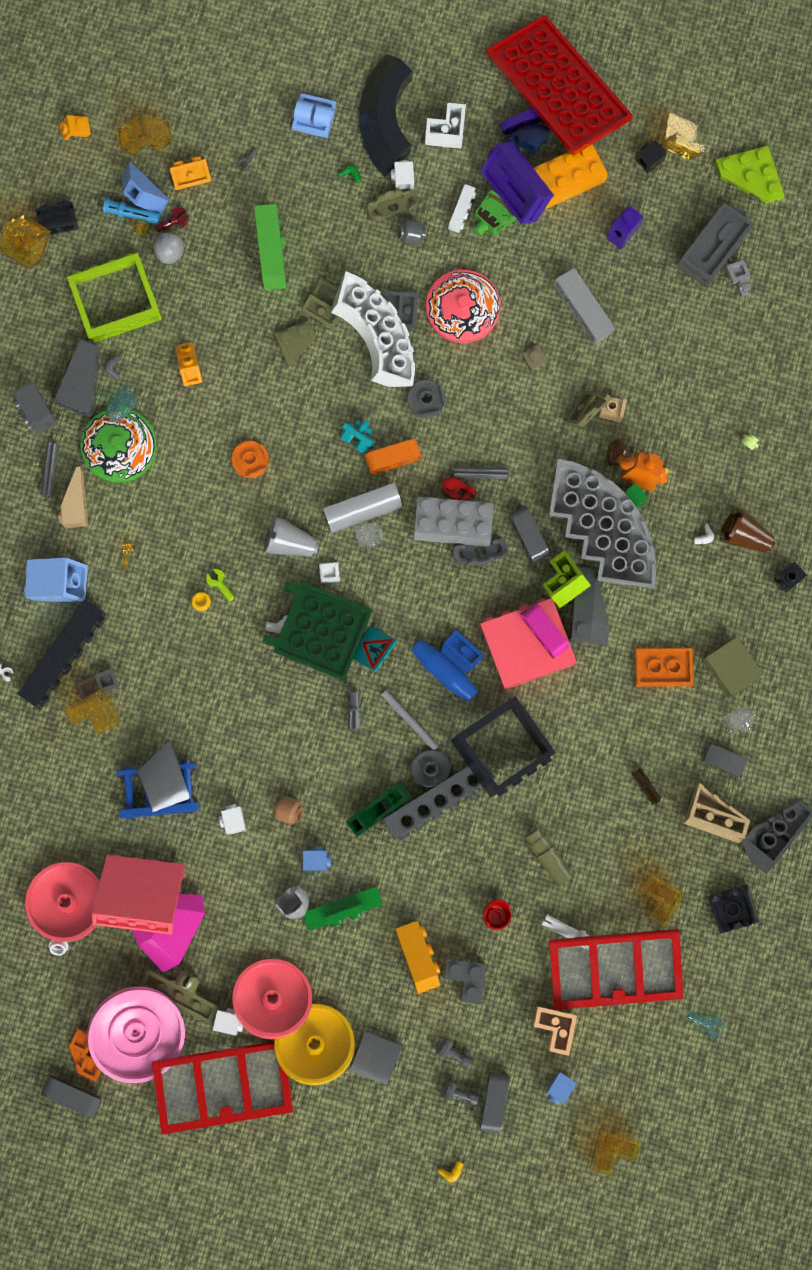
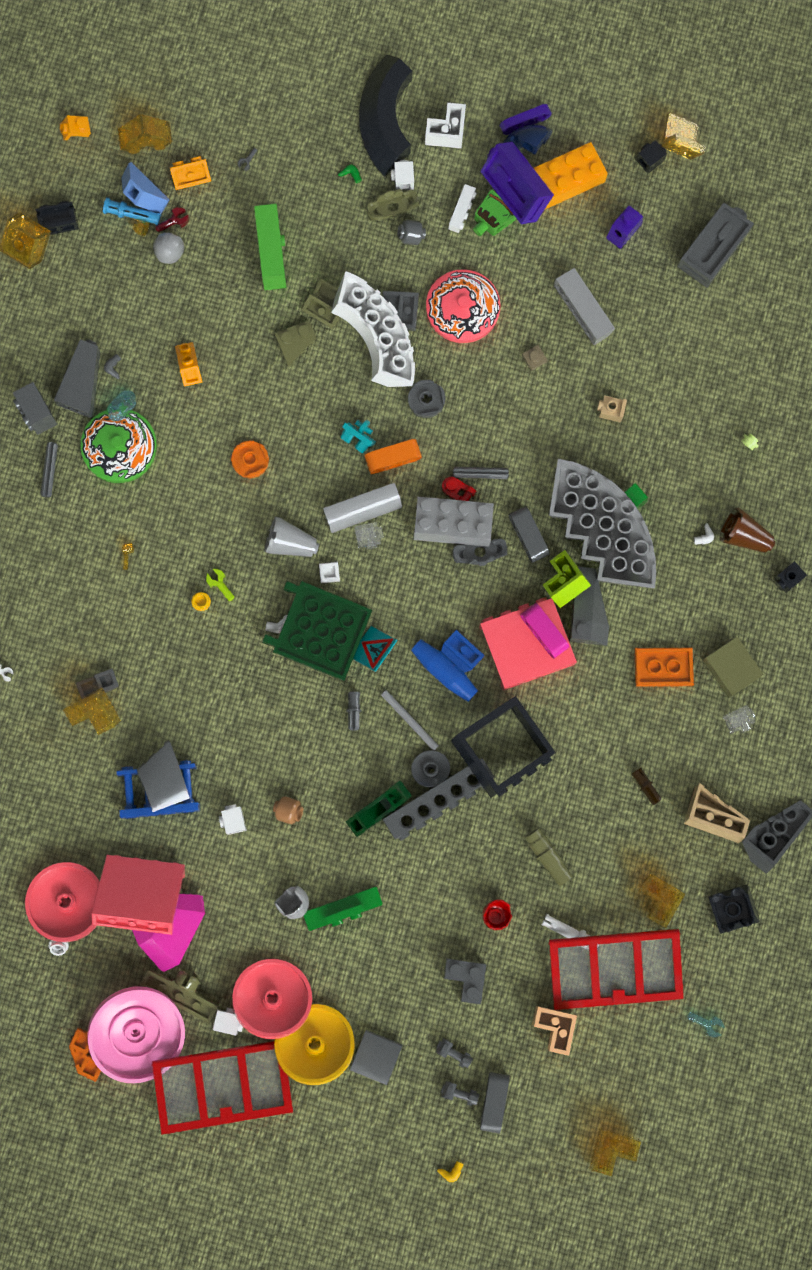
(56, 580): light blue slope -> none
(61, 654): black brick -> none
(71, 1096): dark grey beam -> none
(74, 507): tan slope -> none
(124, 324): lime window -> none
(313, 115): light blue plate -> none
(316, 859): medium blue brick -> none
(419, 956): light orange wedge -> none
(559, 84): red plate -> none
(560, 1088): medium blue brick -> none
(587, 407): olive wing -> none
(639, 469): orange torso -> none
(724, 760): dark grey slope -> none
(739, 274): light grey plate -> none
(752, 173): lime plate -> none

